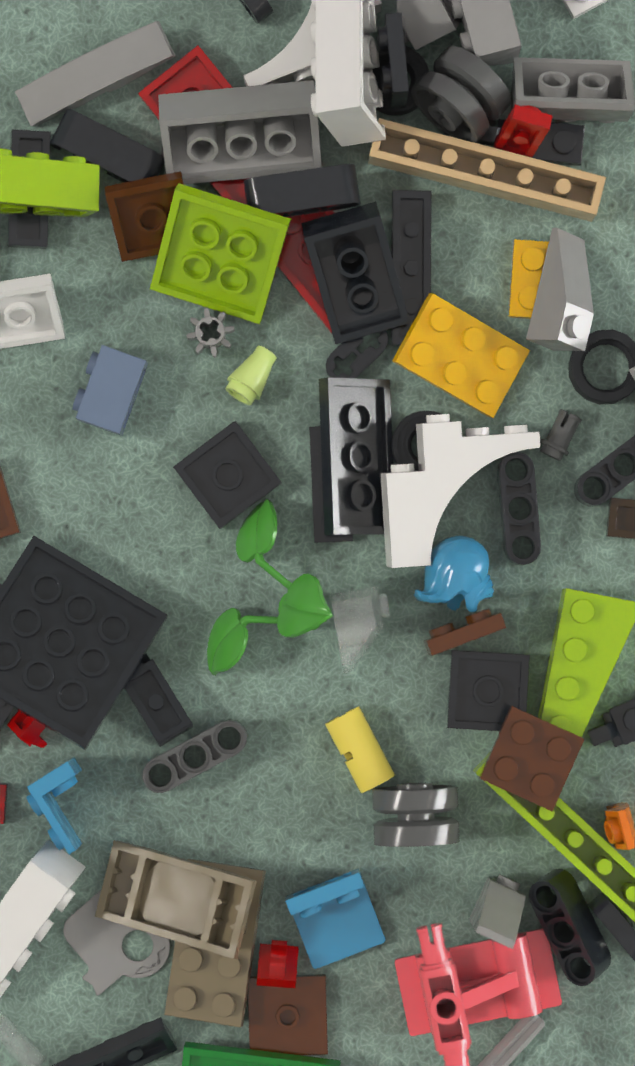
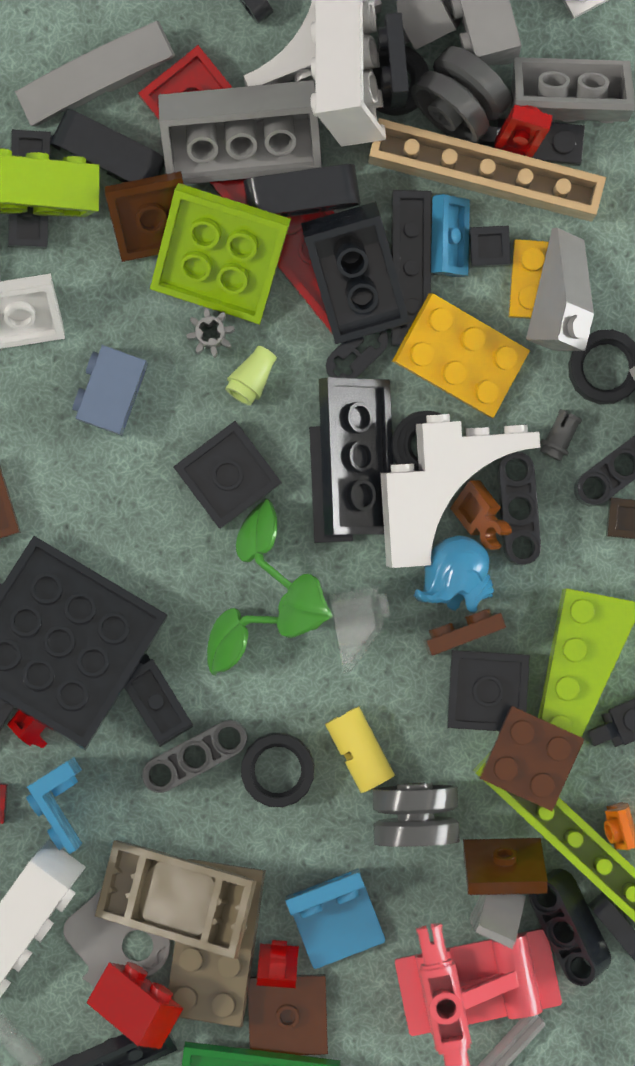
(135, 1004): none -> red brick
(277, 799): none -> black tyre
(450, 235): none -> dark azure plate
(477, 513): none -> dark orange plate
(490, 246): none -> black plate
(504, 866): none -> reddish brown plate

